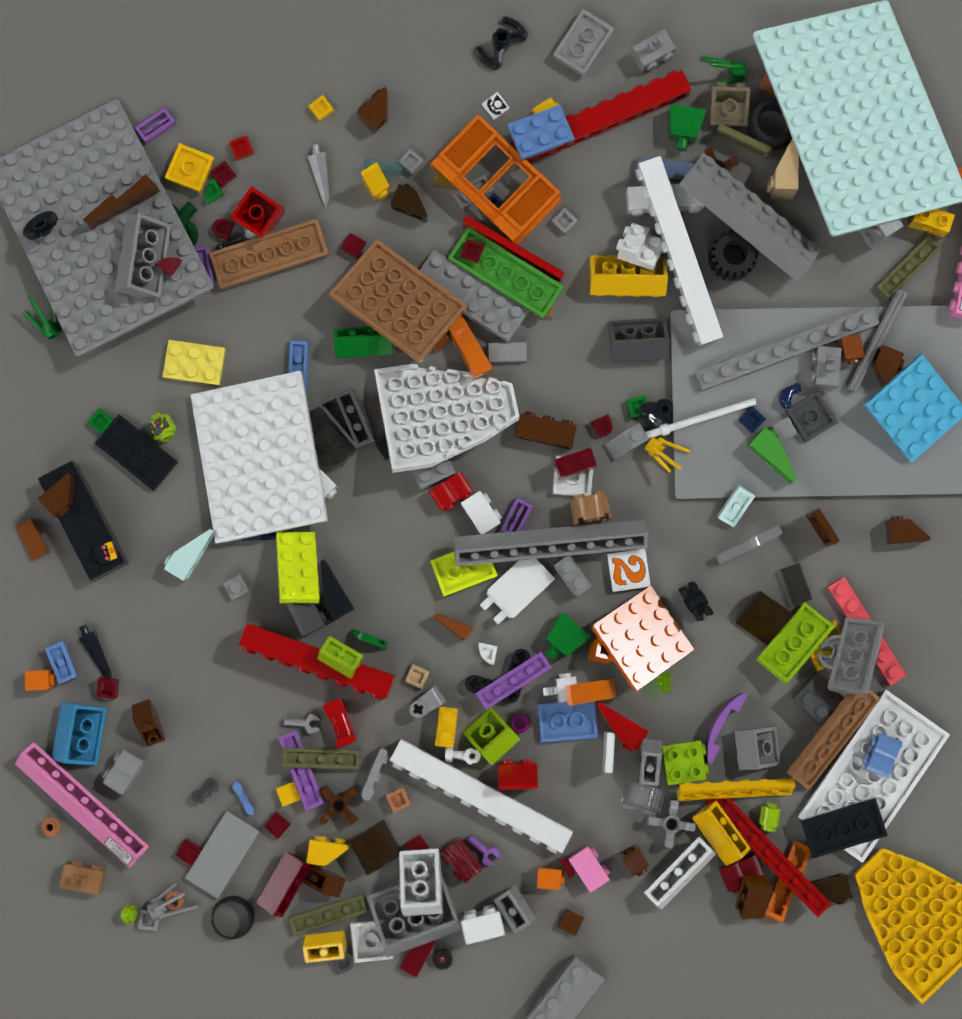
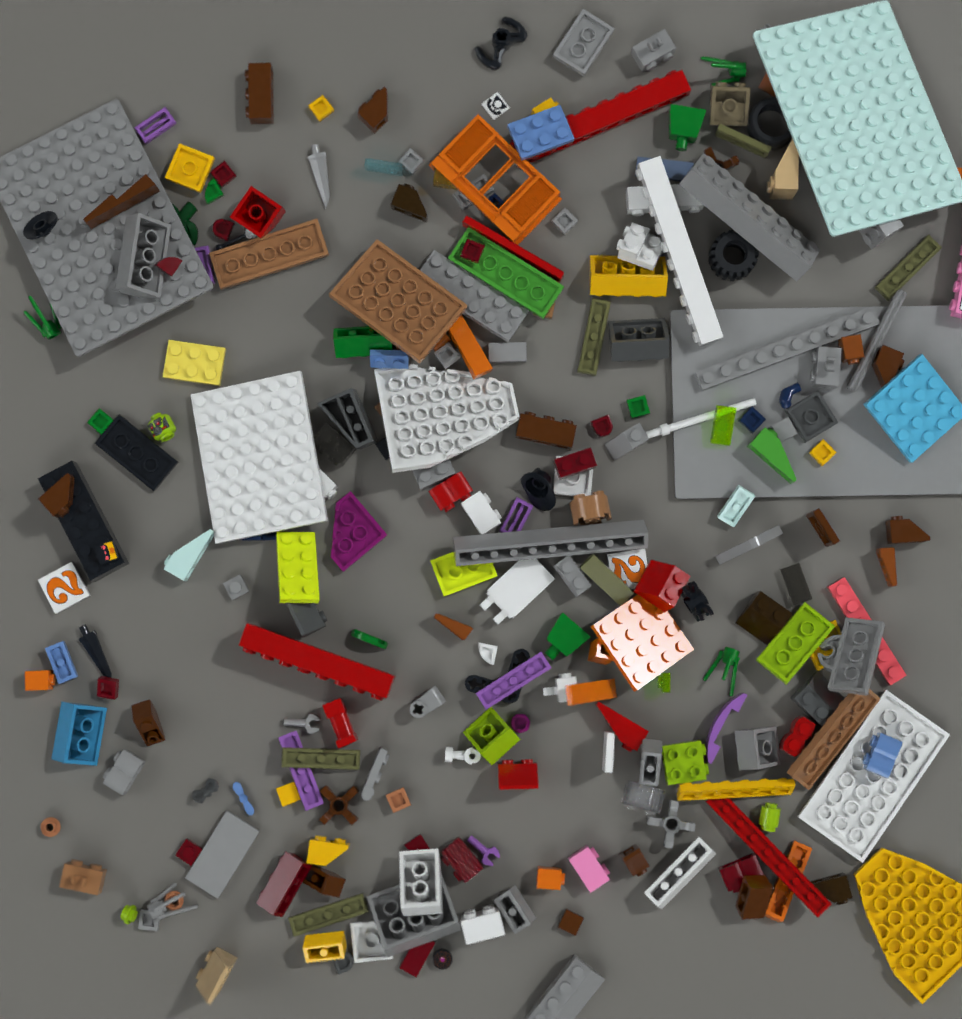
(32, 539): dark orange slope -> none
(64, 587): none -> white tile
(81, 805): bright pink brick -> none
(215, 973): none -> tan slope
(241, 147): red tile -> none
(245, 904): black tyre -> none
(259, 93): none -> reddish brown brick
(277, 825): dark red plate -> none
(299, 359): medium blue tile -> none
(334, 597): black slope -> none
(340, 657): lime hinge -> none
(353, 245): dark red tile -> none
(353, 532): none -> magenta plate
(375, 182): yellow slope -> none
(375, 847): dark brown slope -> none
(389, 359): none -> medium blue plate
(417, 676): tan tile -> none
(446, 727): yellow brick -> none
(447, 355): none -> light grey tile
(482, 796): white brick -> none
(539, 489): none -> black piece
(567, 722): medium blue tile -> none
(567, 866): dark red tile -> none
(594, 336): none -> olive tile
(606, 579): none -> olive tile
(655, 415): black plate -> none
(655, 449): yellow plant -> none
(661, 584): none -> red slope
(721, 833): yellow brick -> none
(723, 425): none -> clear neon green plate
(730, 658): none -> green plant
(794, 740): none -> red brick
(822, 452): none -> yellow tile
(843, 827): black tile -> none
(888, 564): none -> dark orange slope
(933, 222): yellow brick -> none

